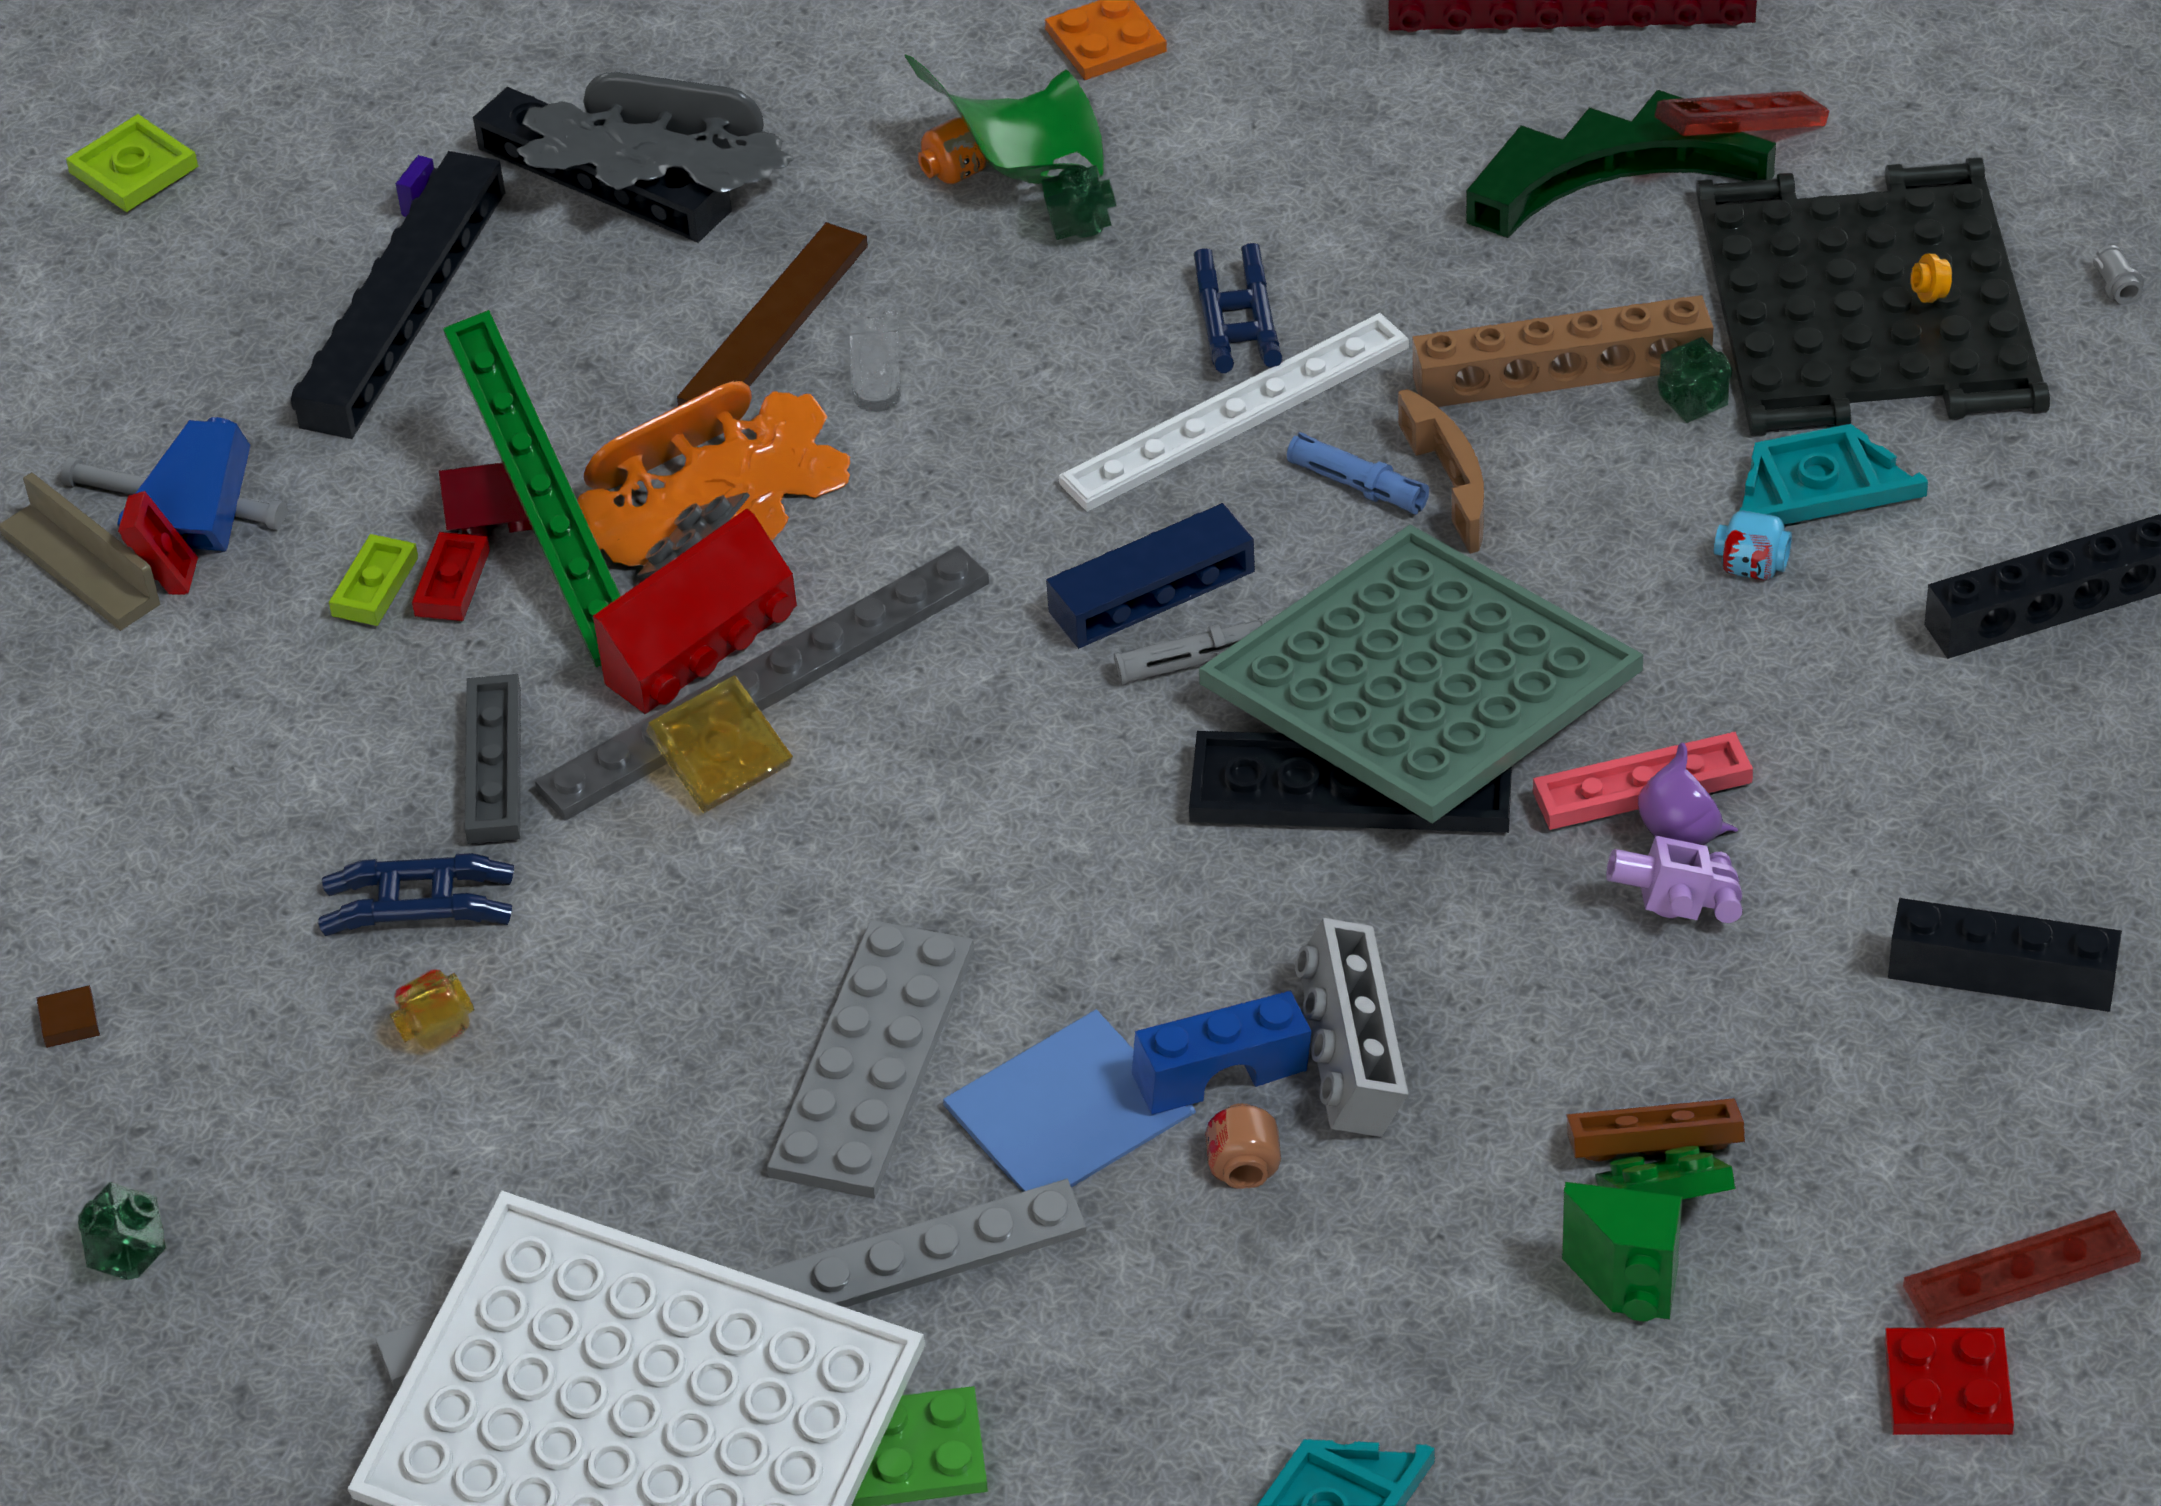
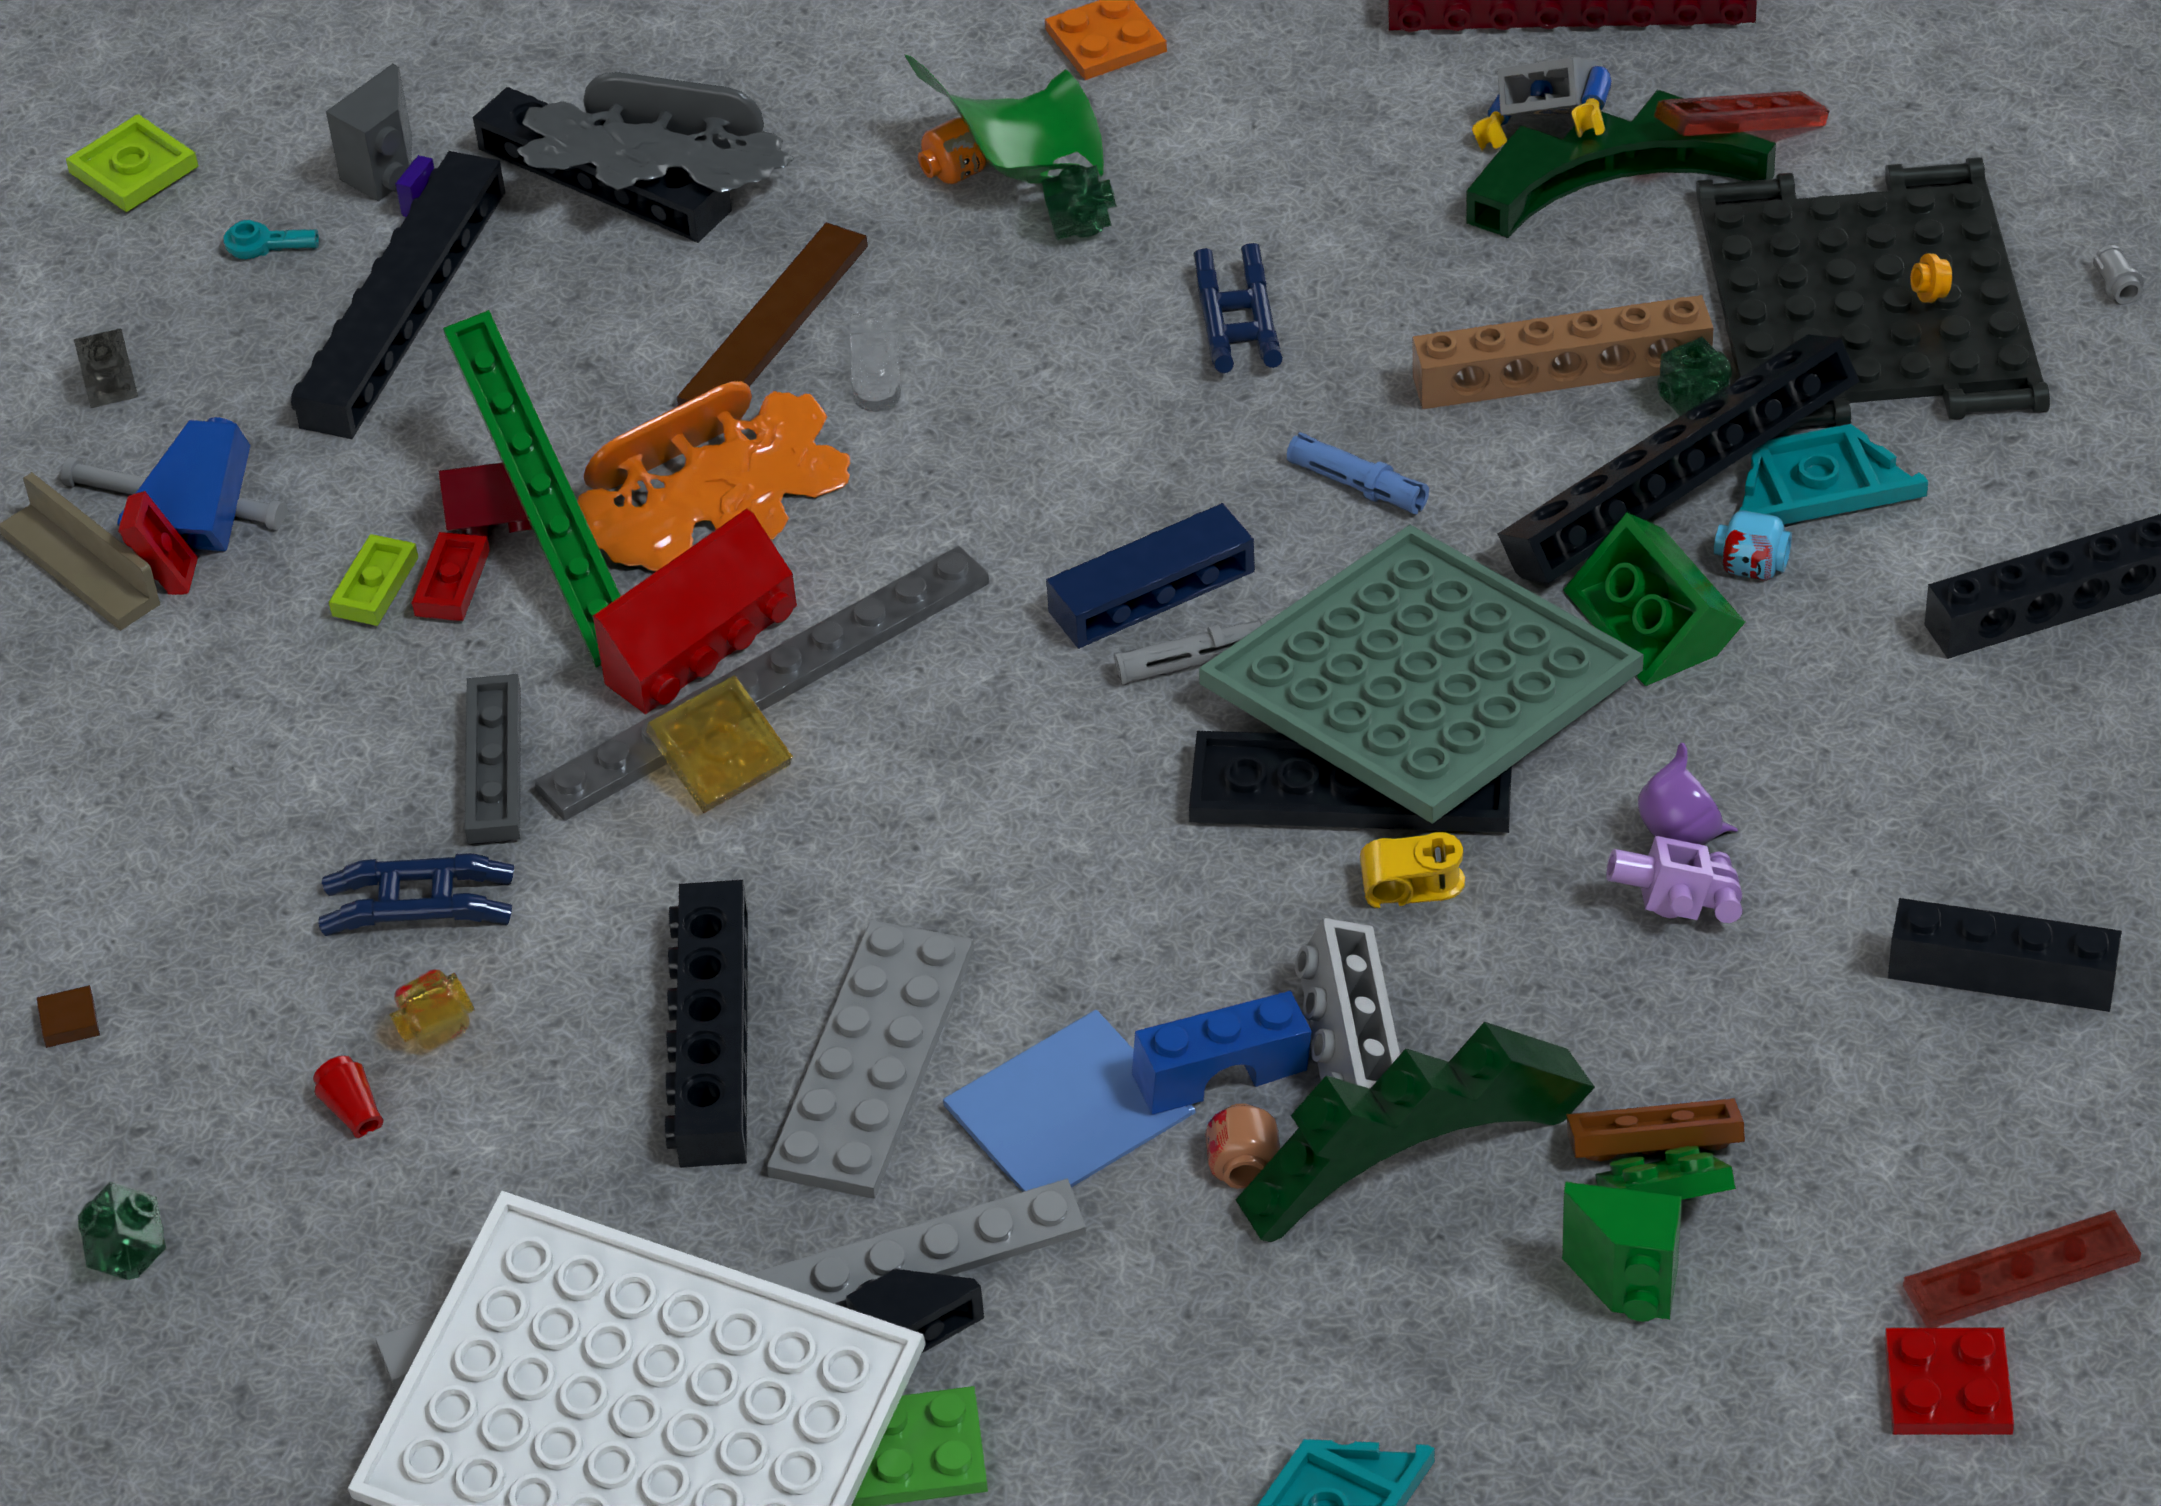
(106, 368): none -> clear smoke brick
(253, 239): none -> teal plate
(347, 1093): none -> red cone
(372, 135): none -> dark grey slope
(692, 526): dark grey hinge -> none
(710, 1025): none -> black brick
(921, 1302): none -> black slope
(1233, 412): white tile -> none
(1408, 870): none -> yellow piece
(1418, 1098): none -> dark green arch
(1432, 430): medium nougat slope -> none
(1547, 89): none -> torso
(1615, 784): coral plate -> none
(1653, 600): none -> green slope
(1679, 456): none -> black brick

